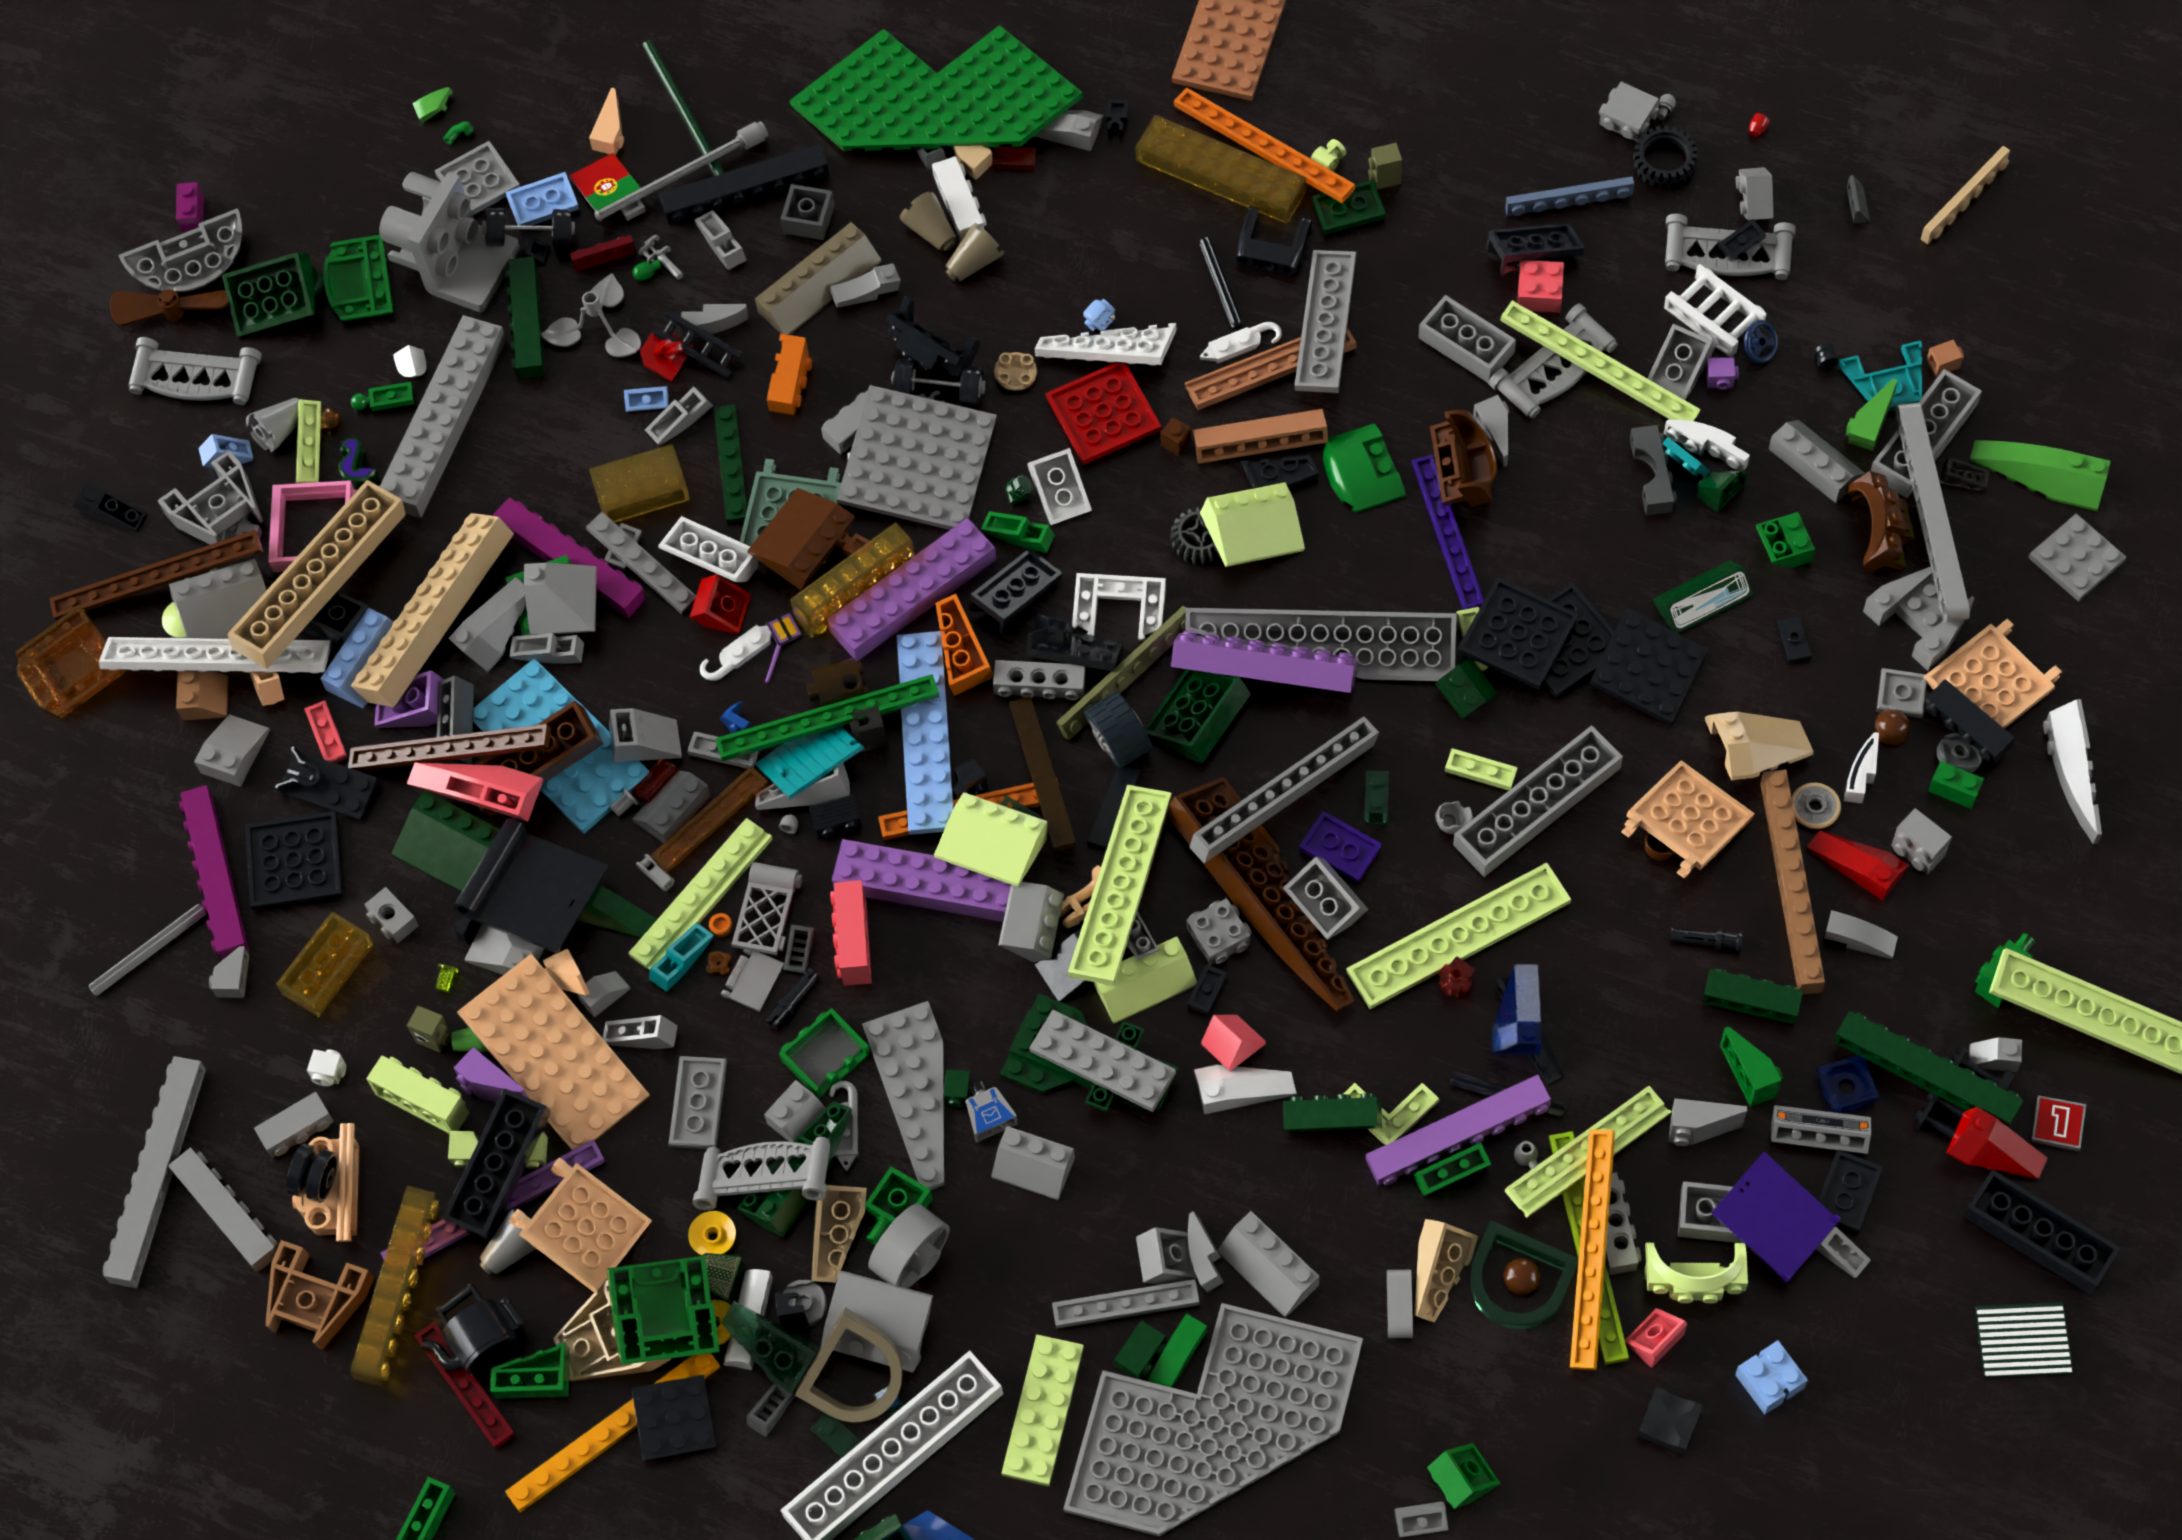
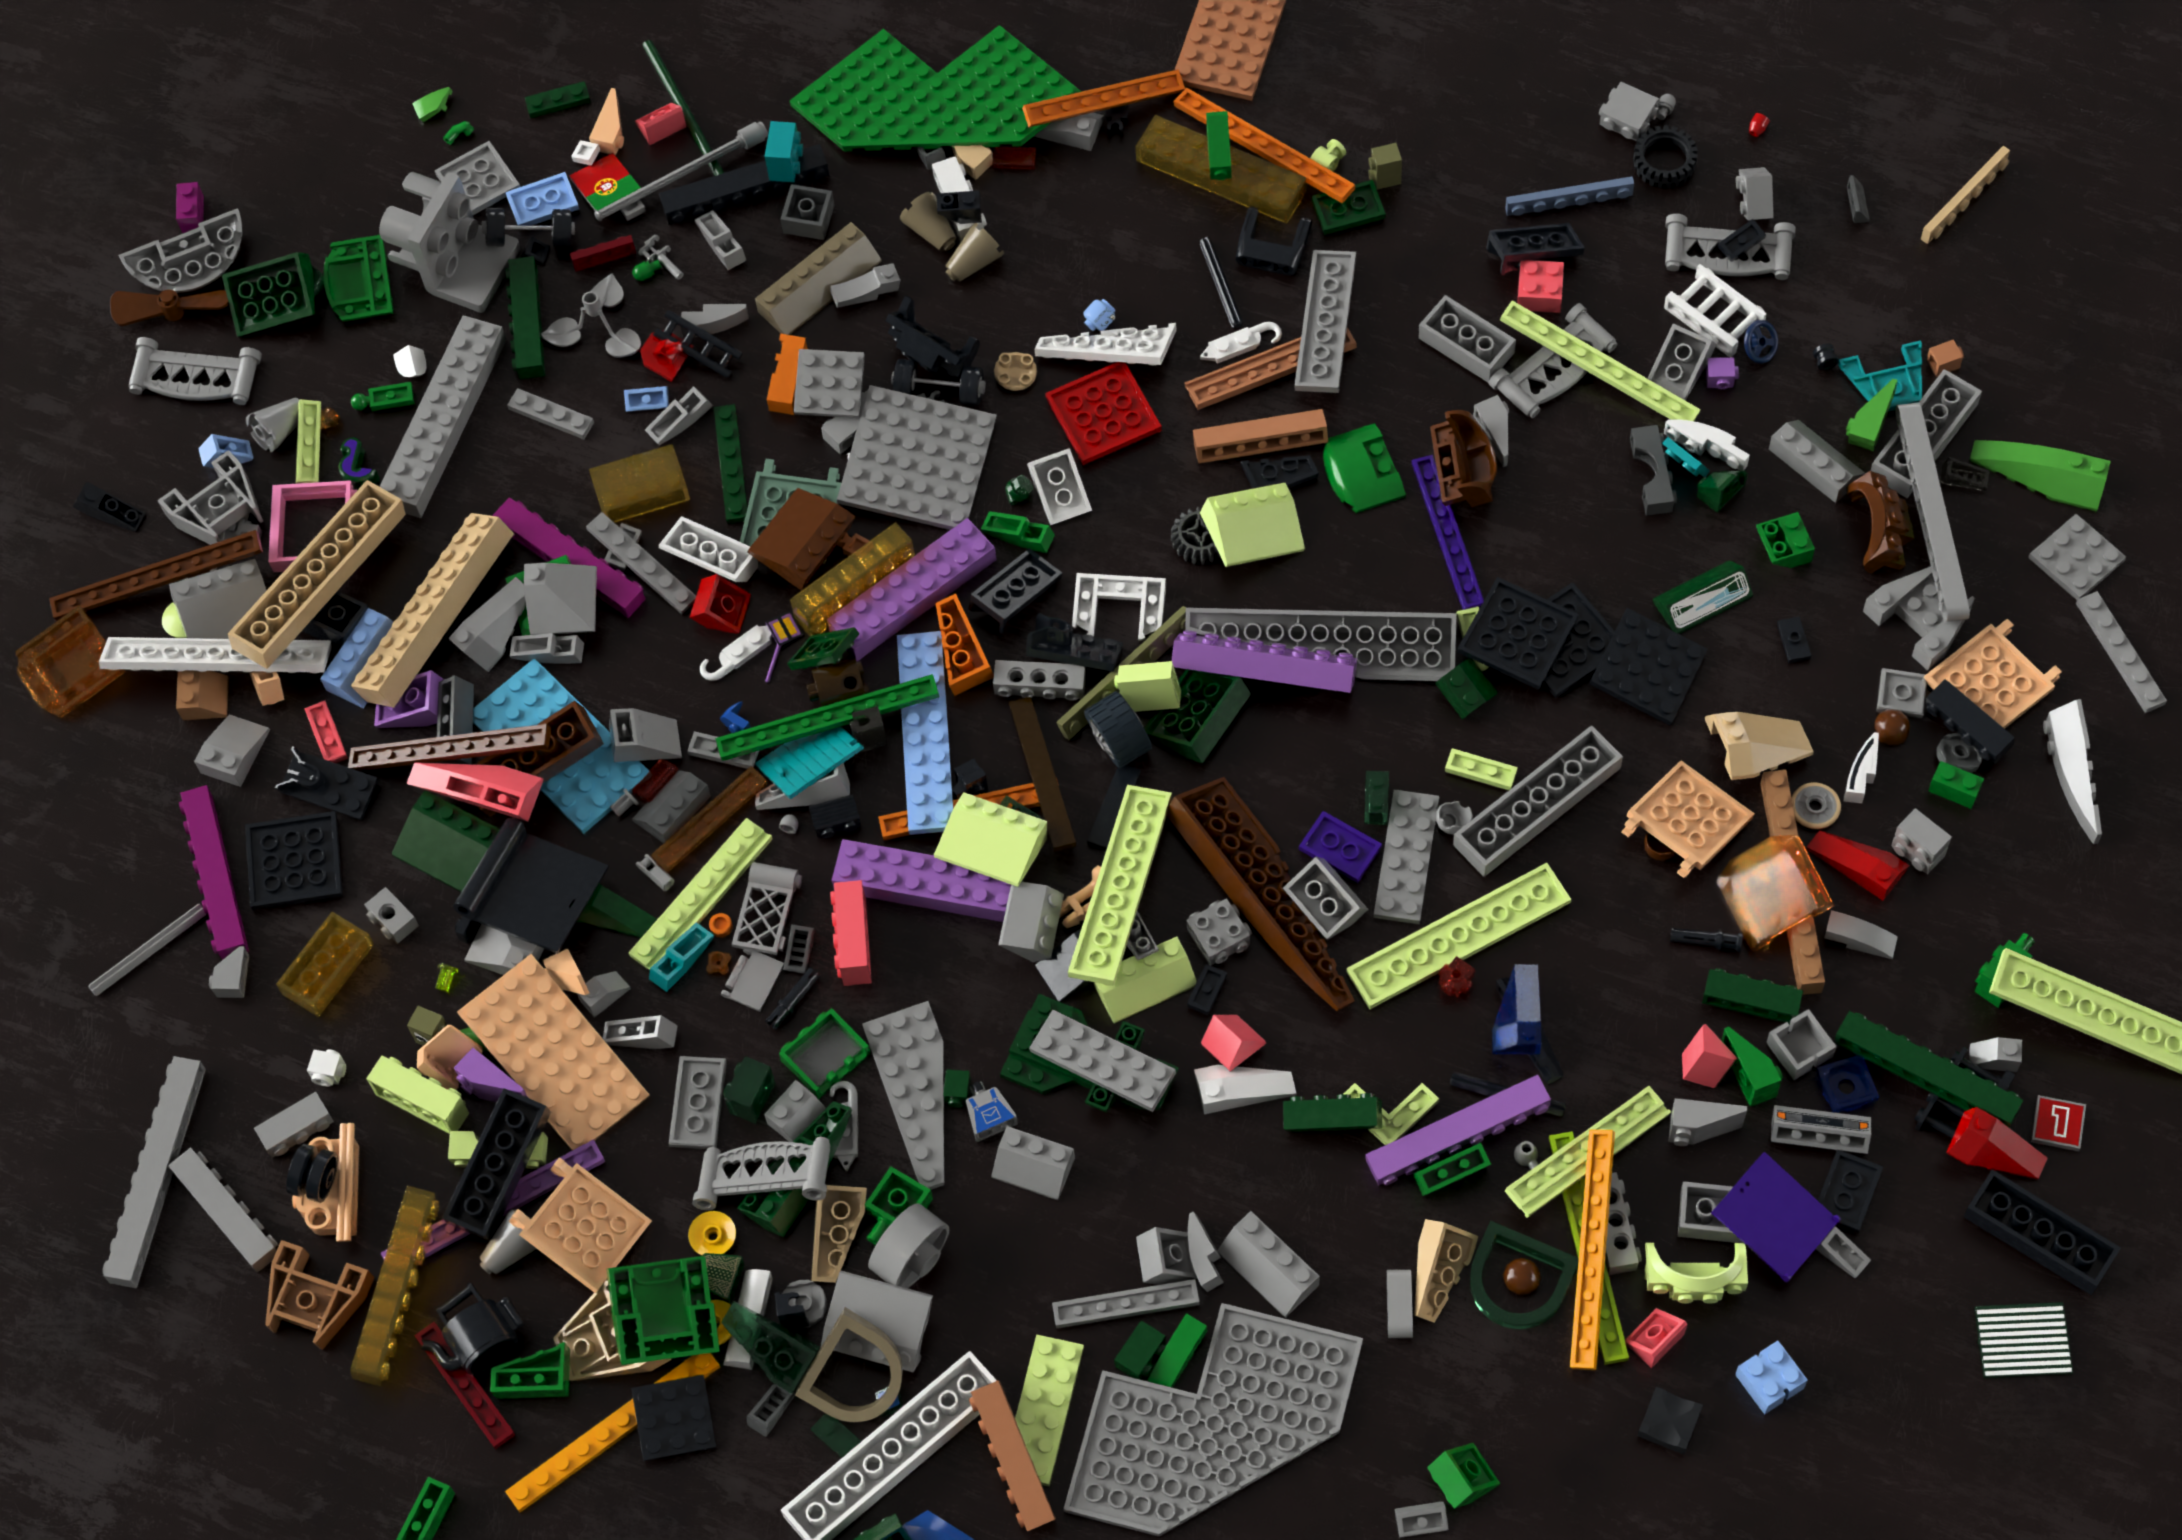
(443, 1053): none -> light nougat bracket
(550, 413): none -> light grey plate
(557, 99): none -> dark green plate
(585, 152): none -> white plate
(661, 123): none -> coral slope
(749, 1089): none -> clear green brick
(783, 151): none -> teal brick
(823, 649): none -> dark green plate
(829, 383): none -> light grey plate
(960, 206): none -> black slope
(1013, 1456): none -> nougat brick
(1103, 98): none -> orange plate
(1149, 686): none -> yellowish green brick
(1175, 436): reddish brown brick -> none
(1218, 145): none -> green slope
(1283, 790): light grey brick -> none
(1406, 857): none -> light grey plate
(1706, 1059): none -> coral slope
(1772, 889): none -> clear orange wedge
(1803, 1046): none -> light grey piece
(2121, 652): none -> light grey plate

